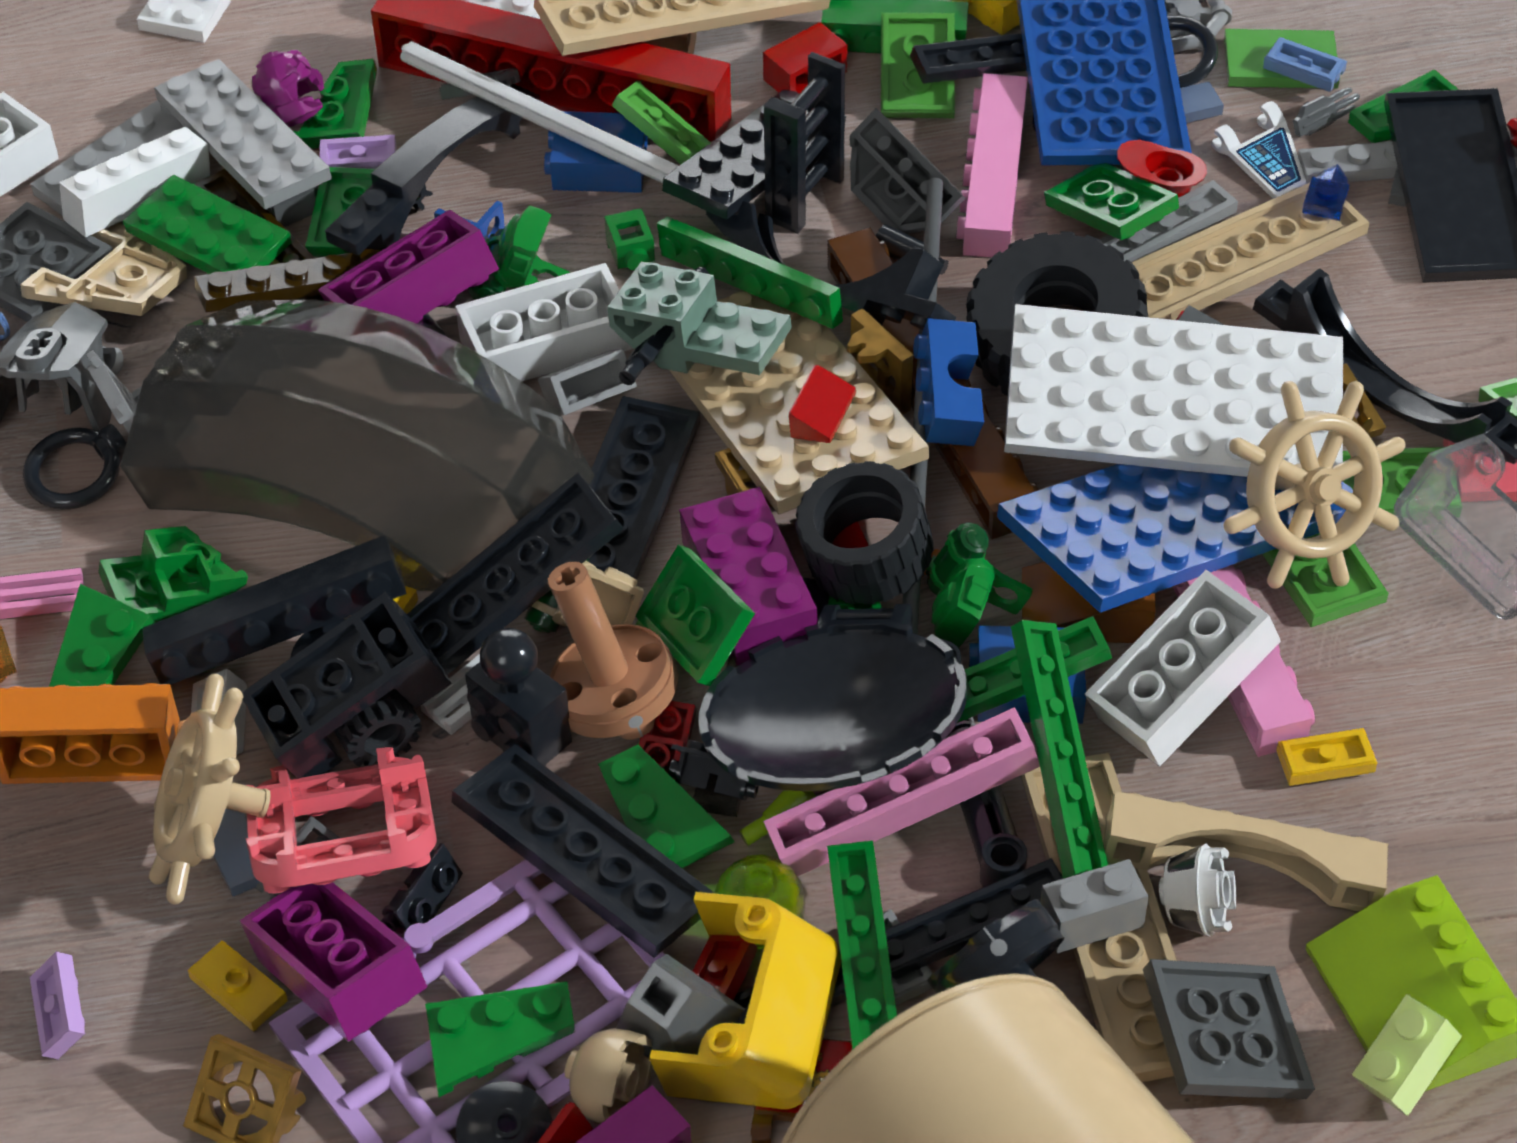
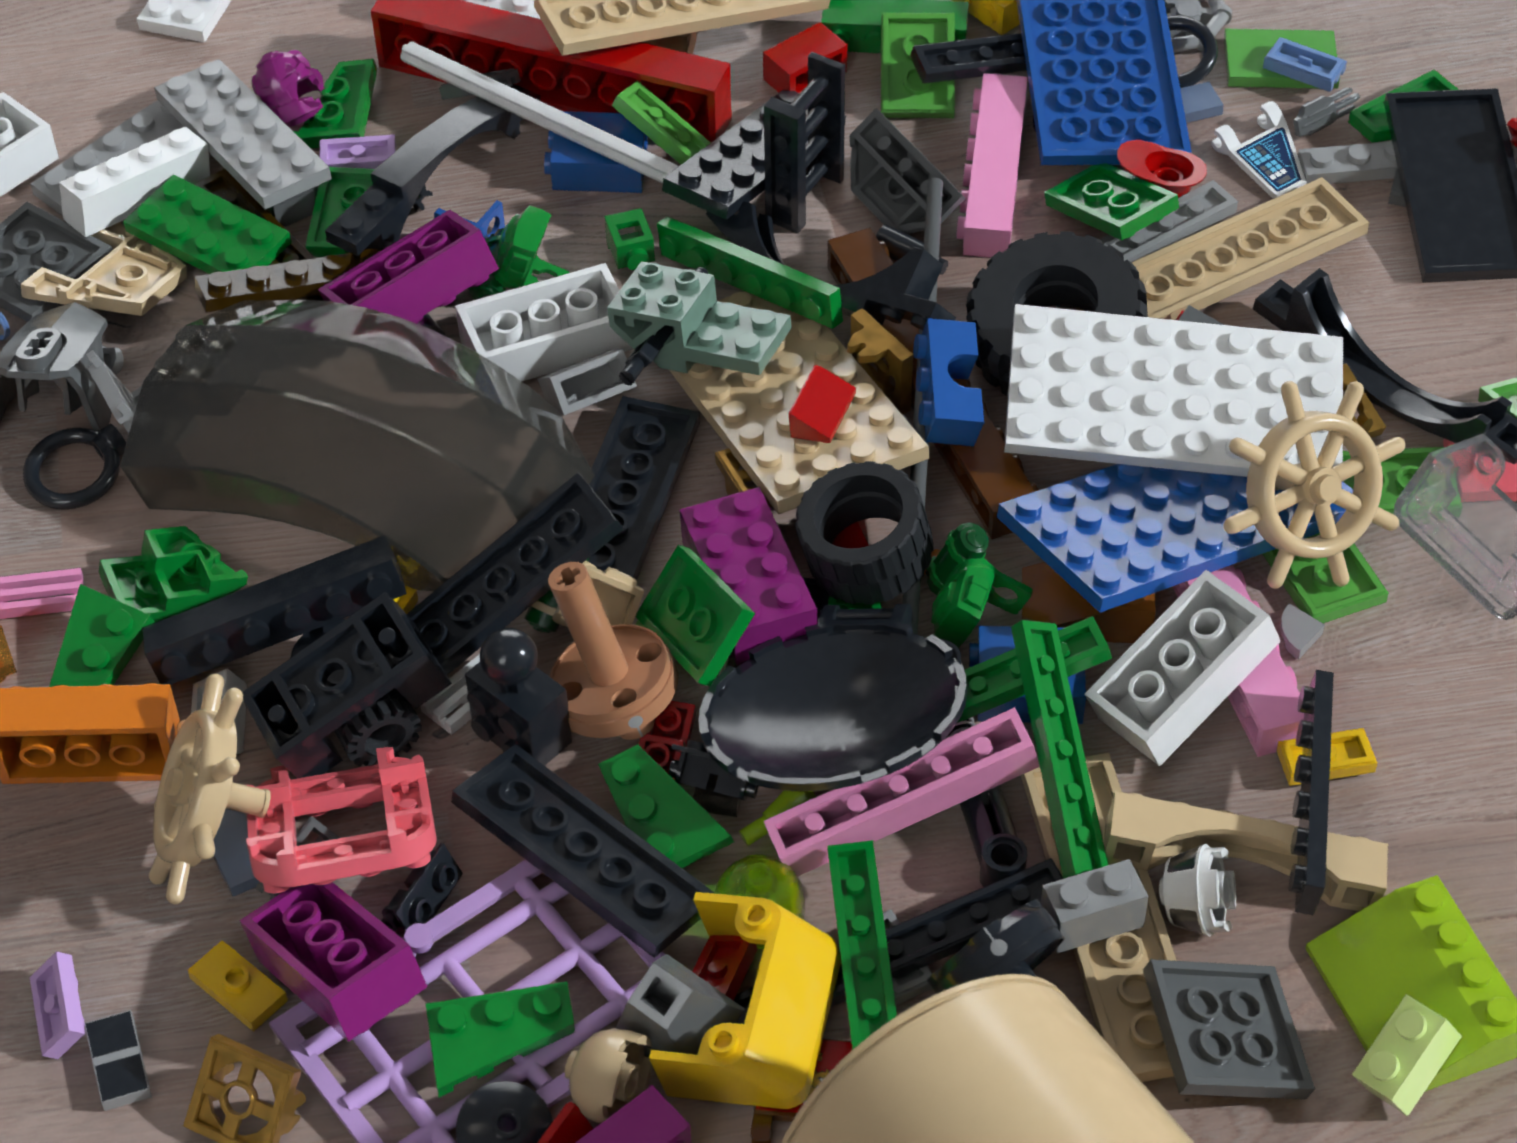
(117, 1060): none -> black tile
(1299, 630): none -> light grey tile
(1312, 802): none -> black plate
(1327, 194): clear blue plate -> none

